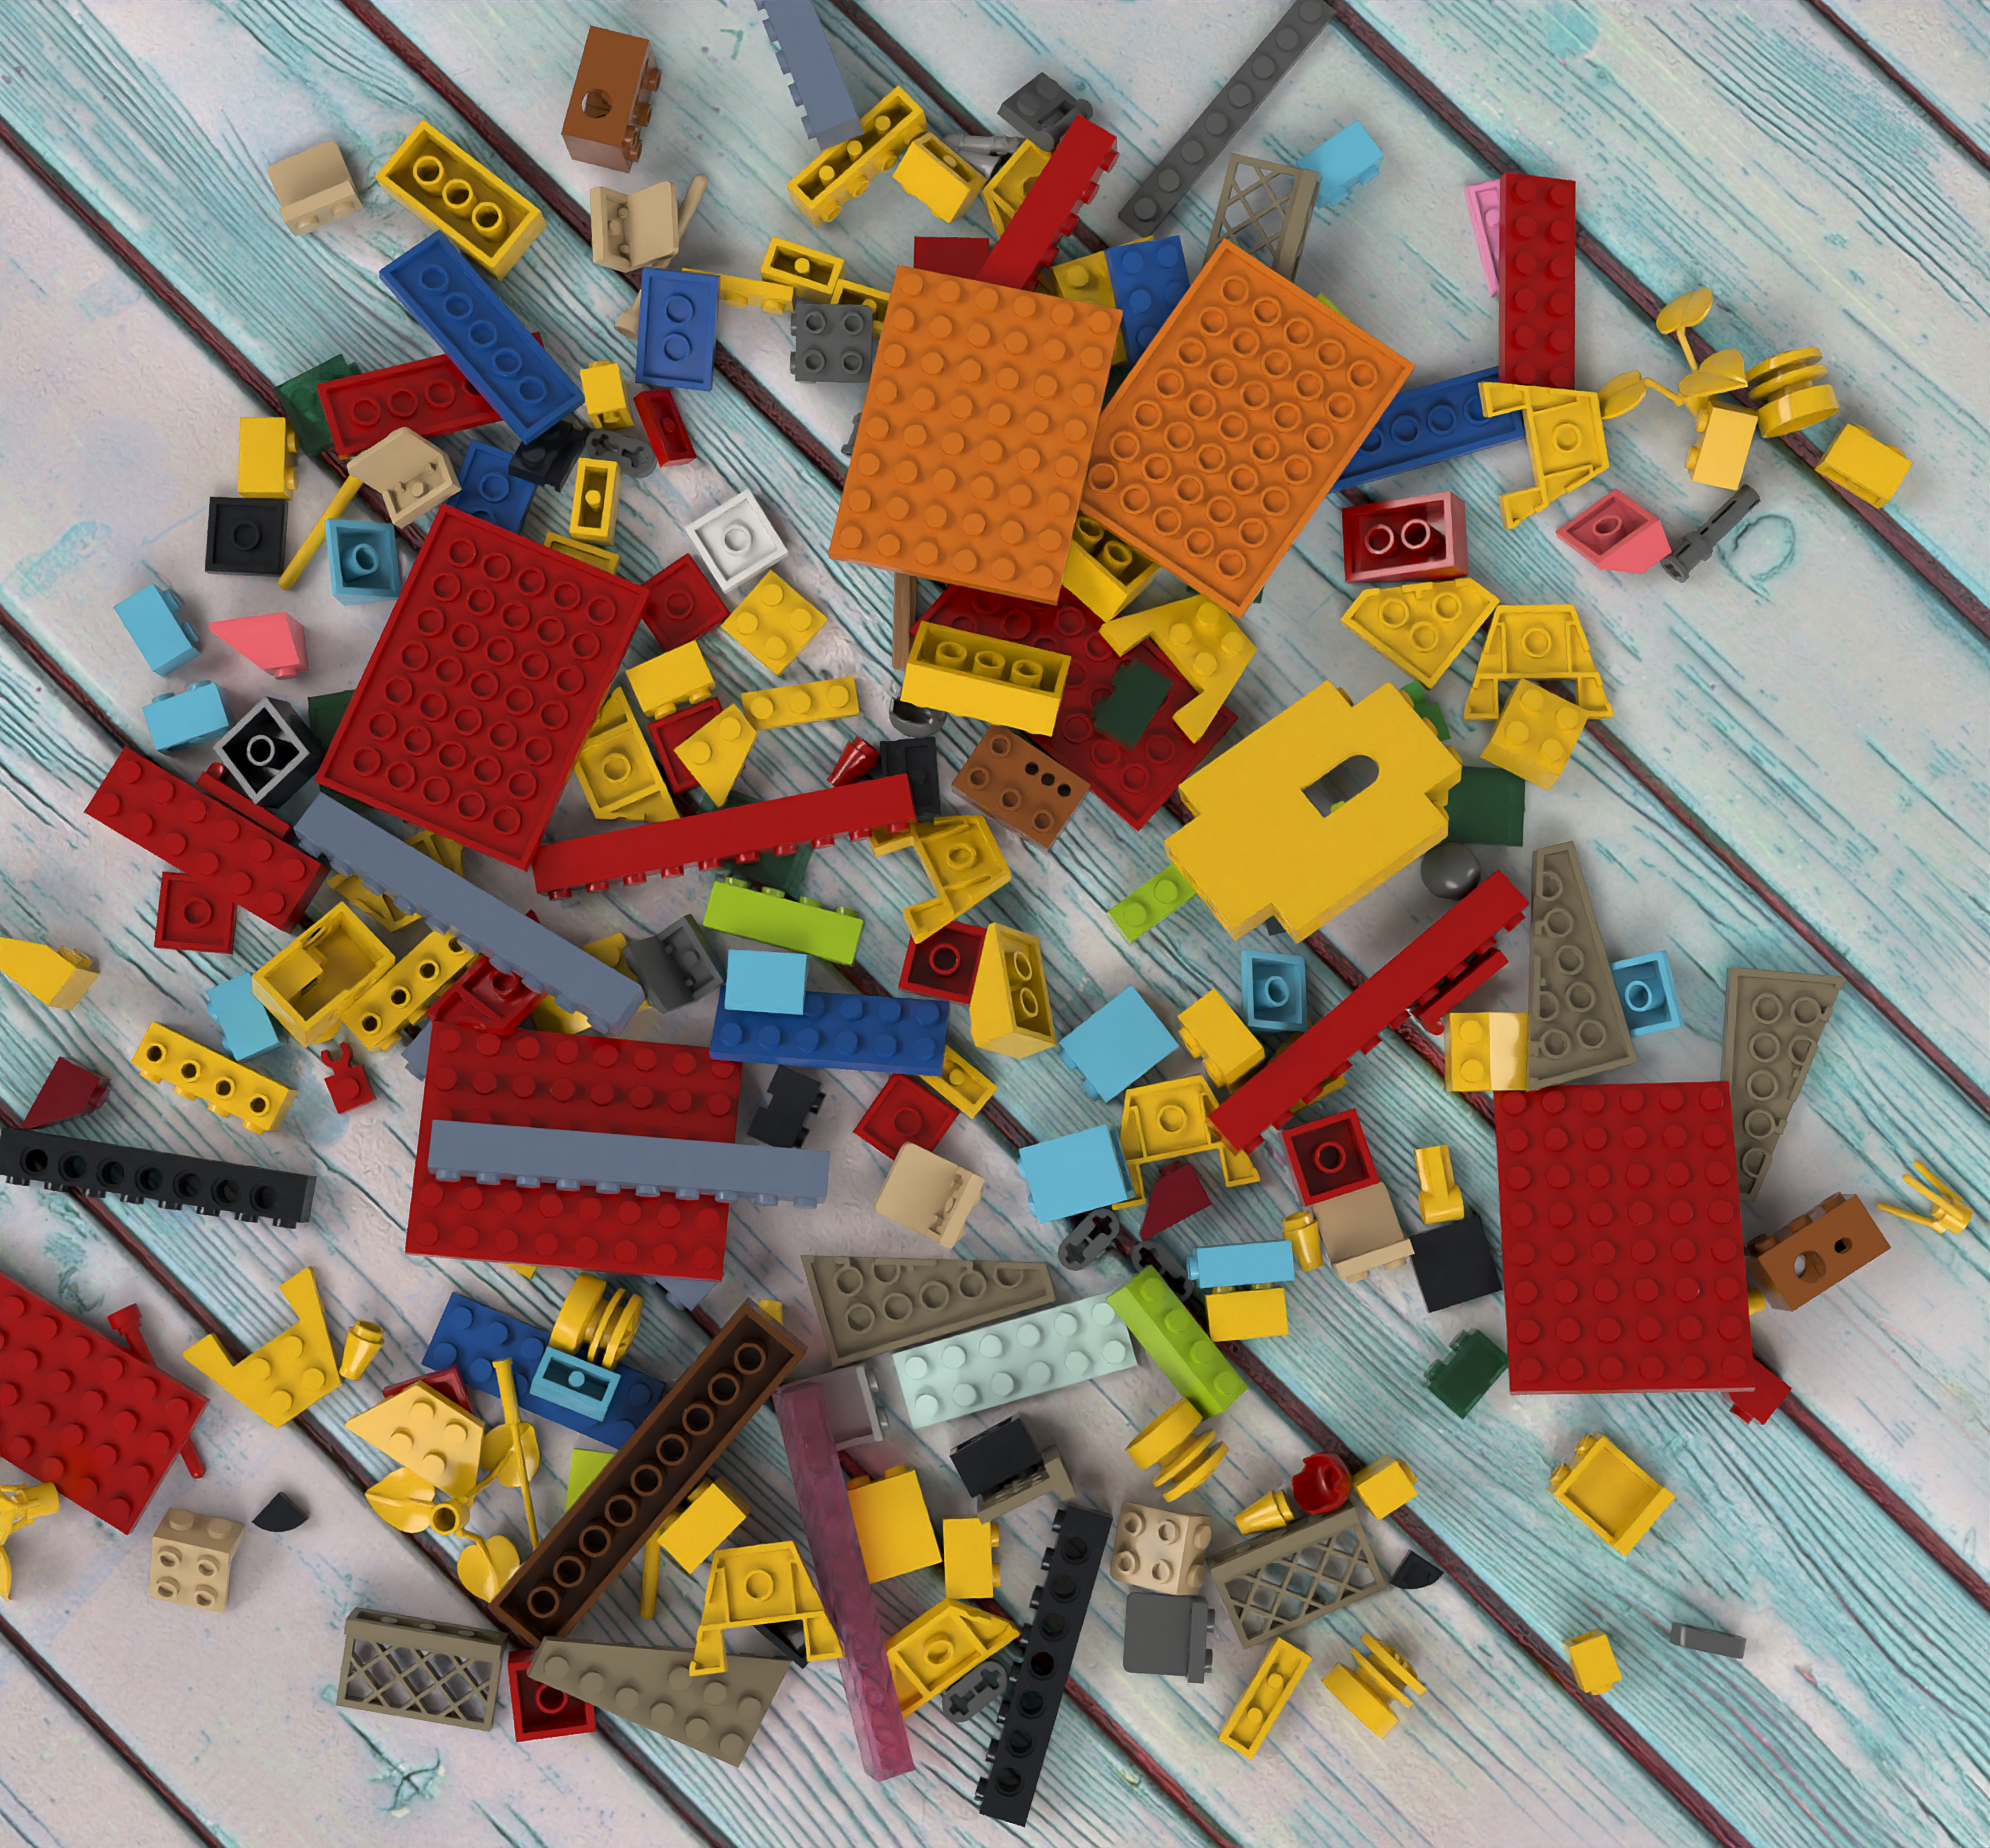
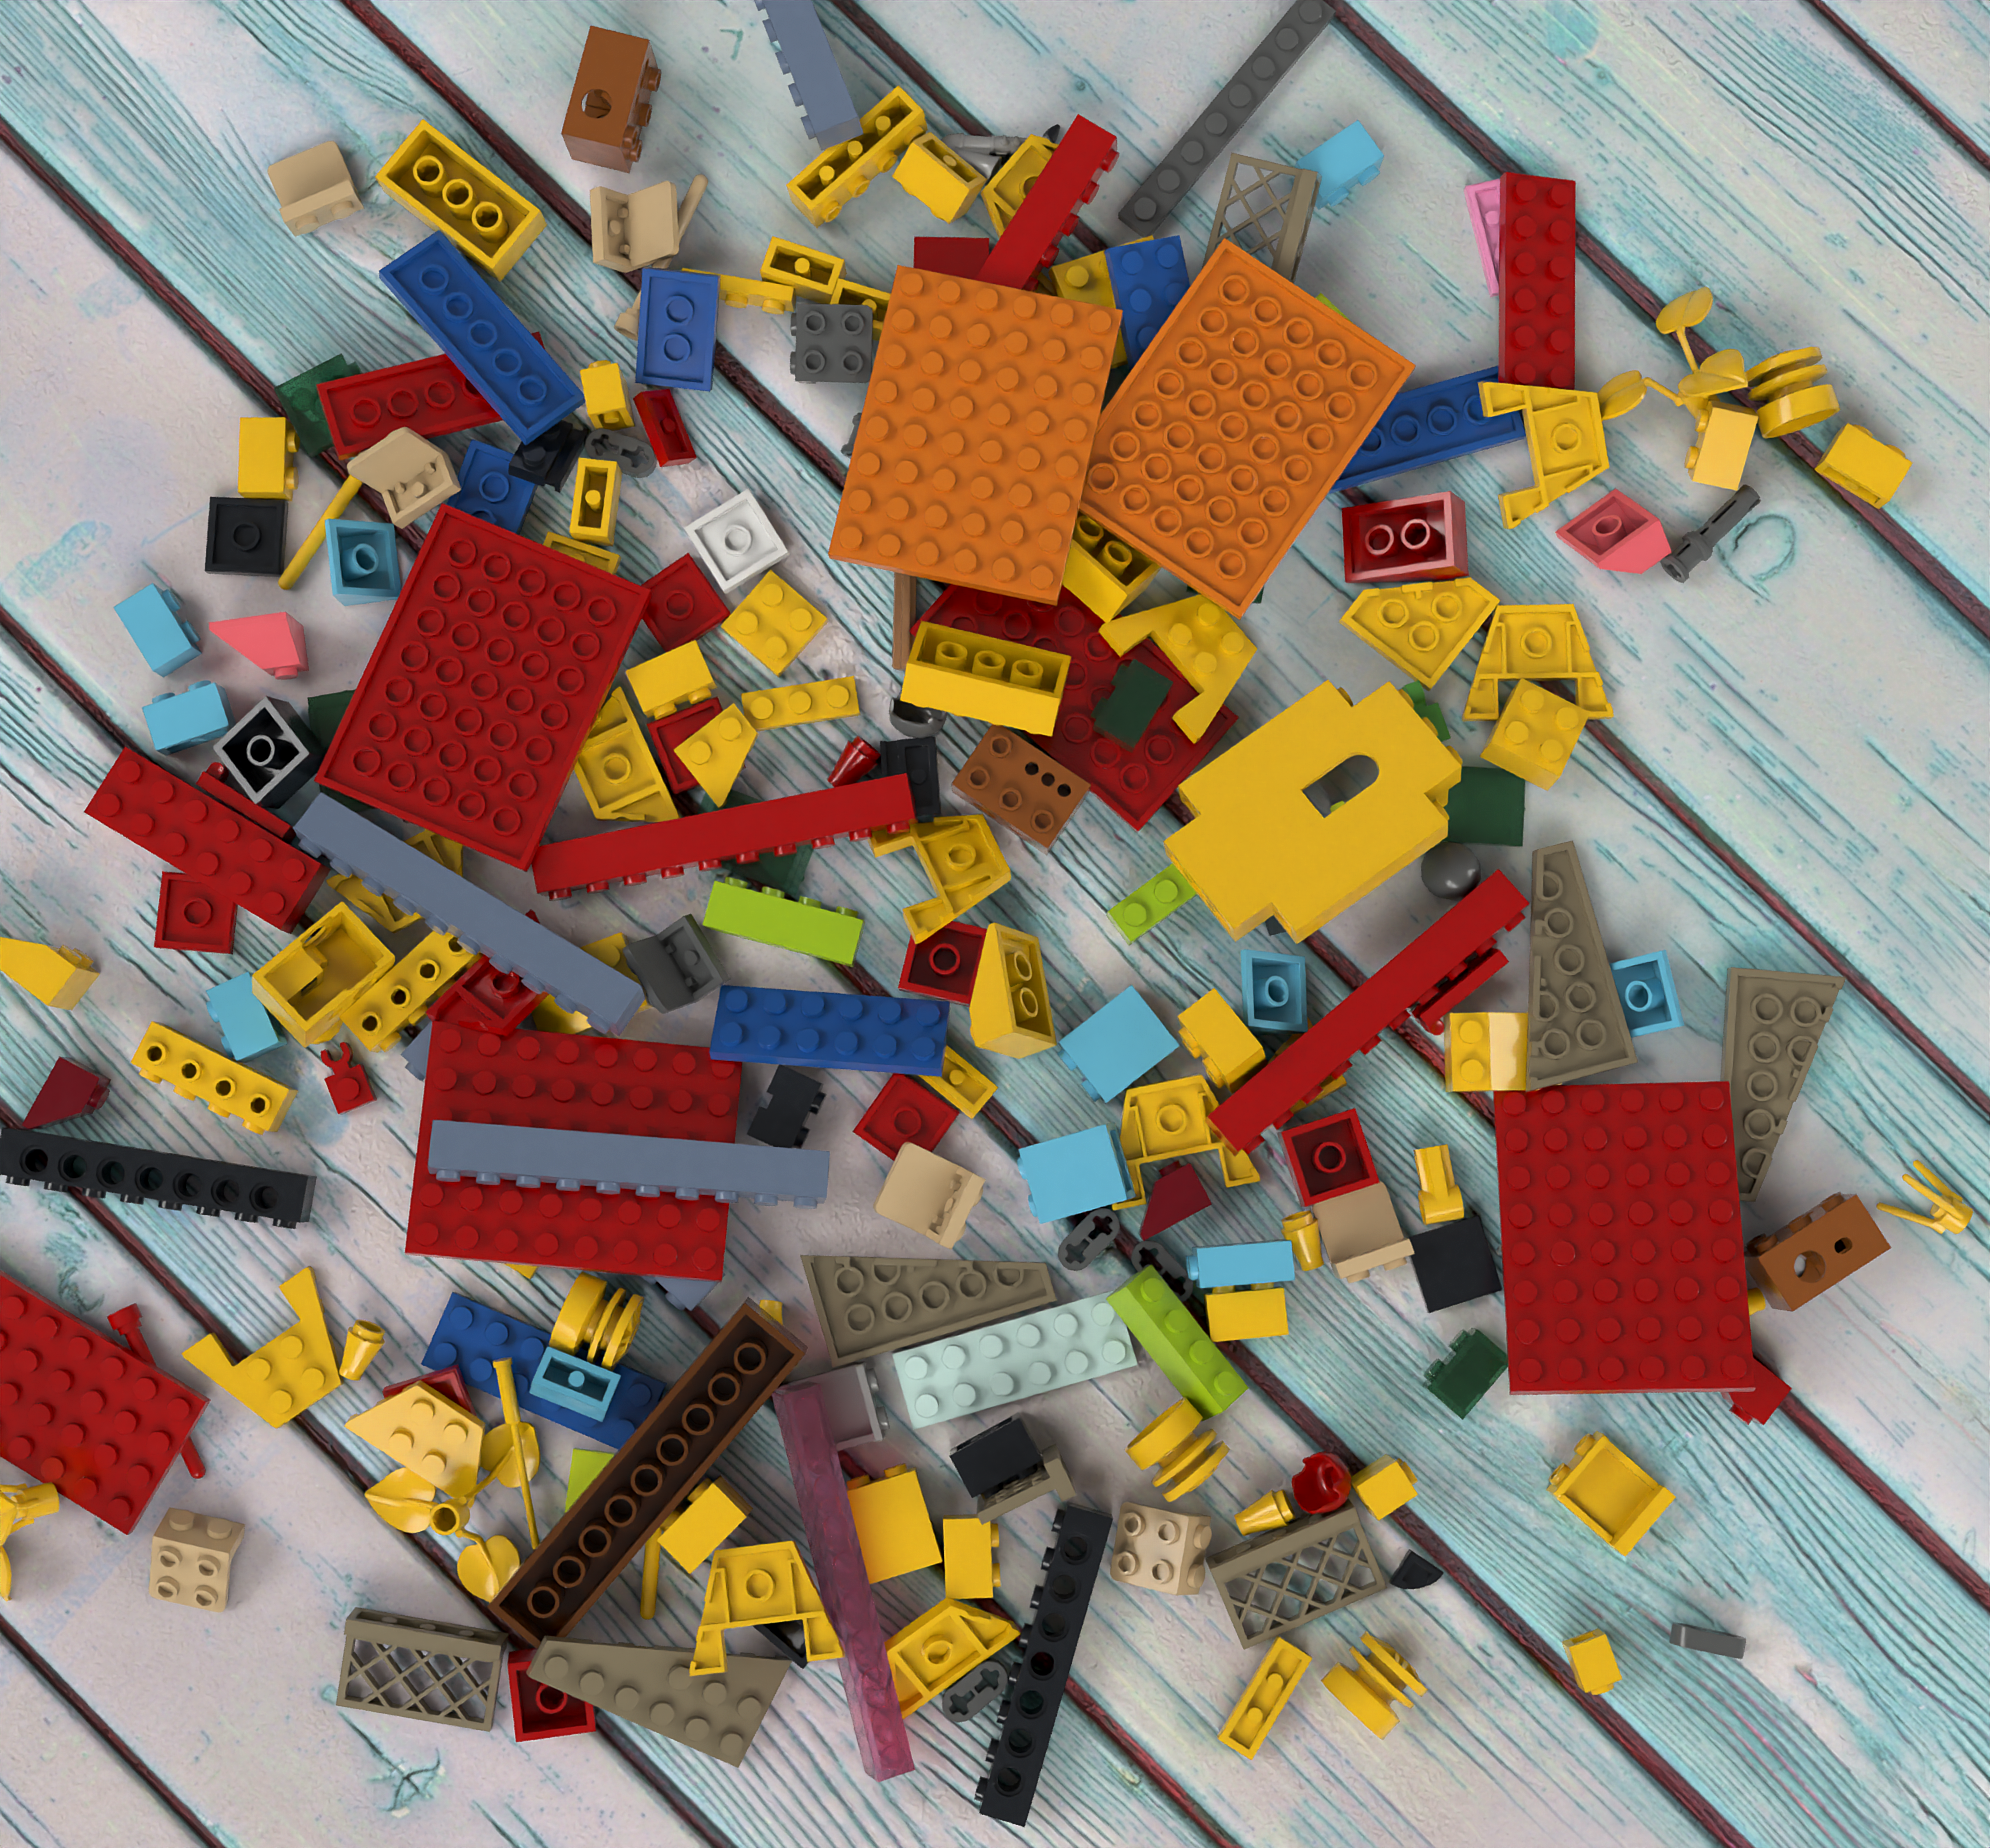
(280, 1515): black tile -> none
(766, 981): medium azure slope -> none
(1036, 104): dark grey plate -> none
(1168, 1635): dark grey bracket -> none

